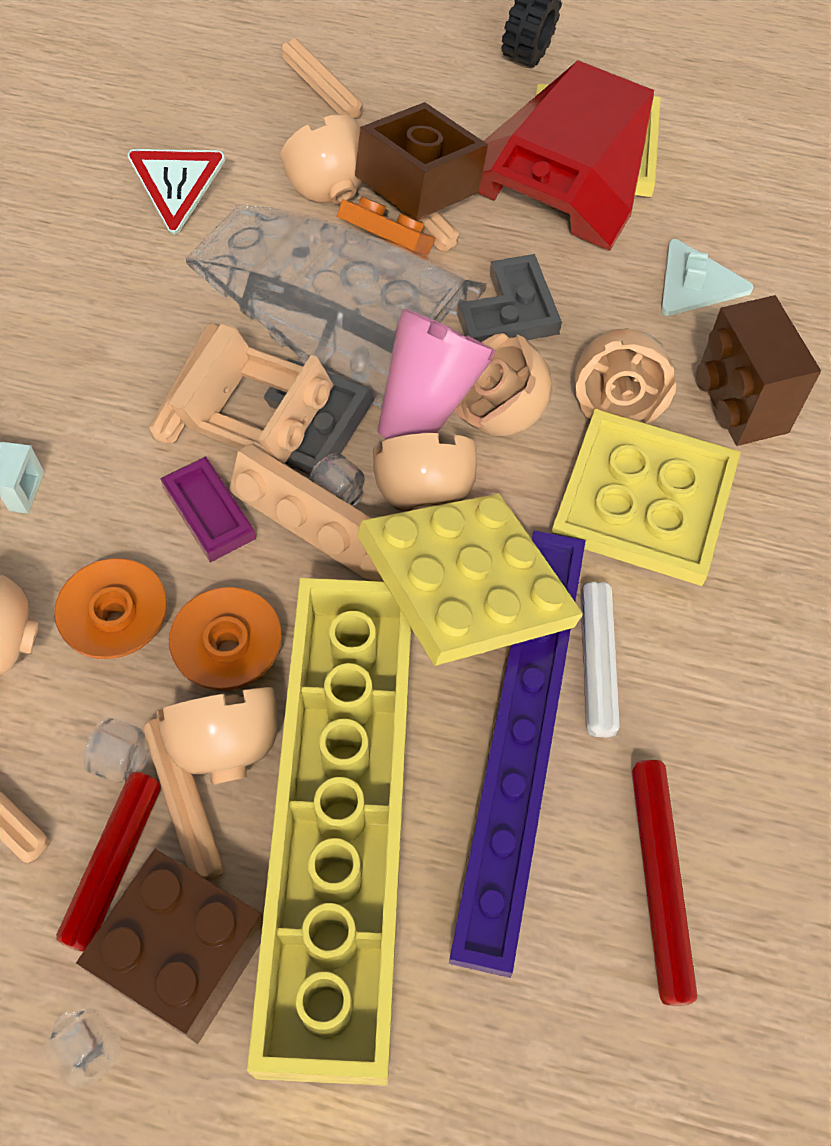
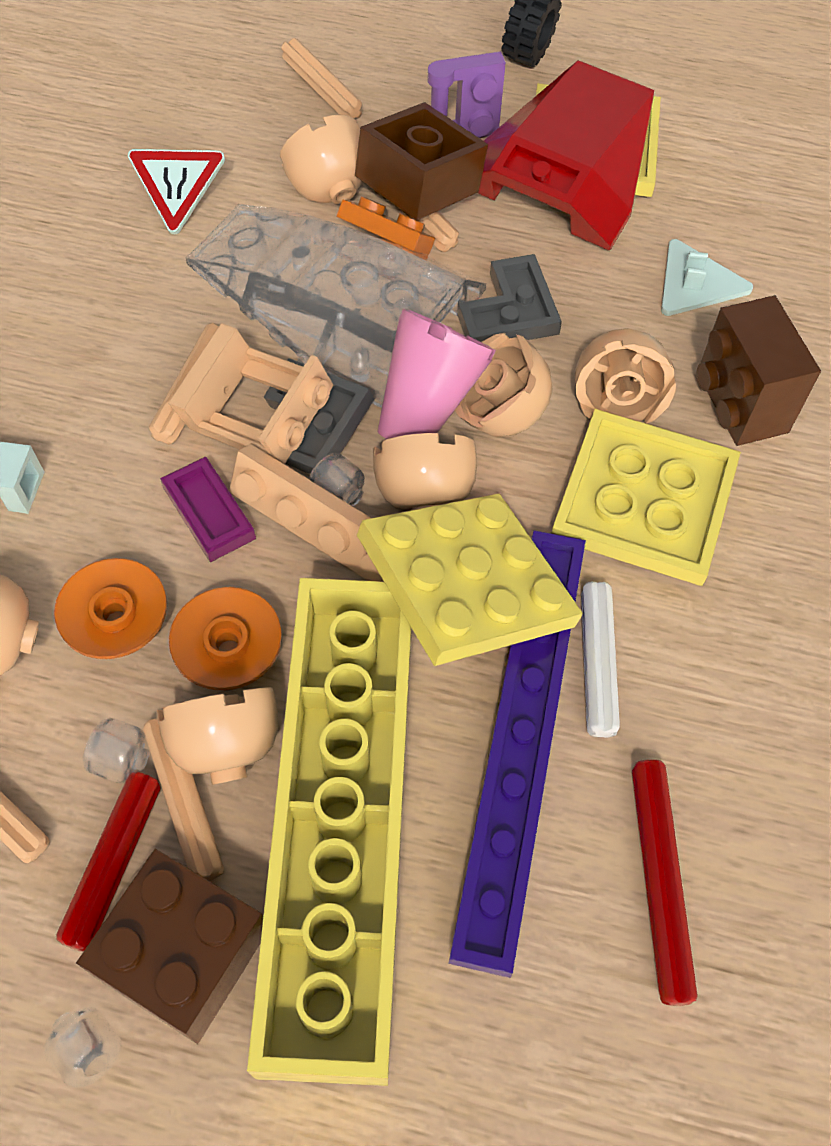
(478, 90): none -> medium lavender plate

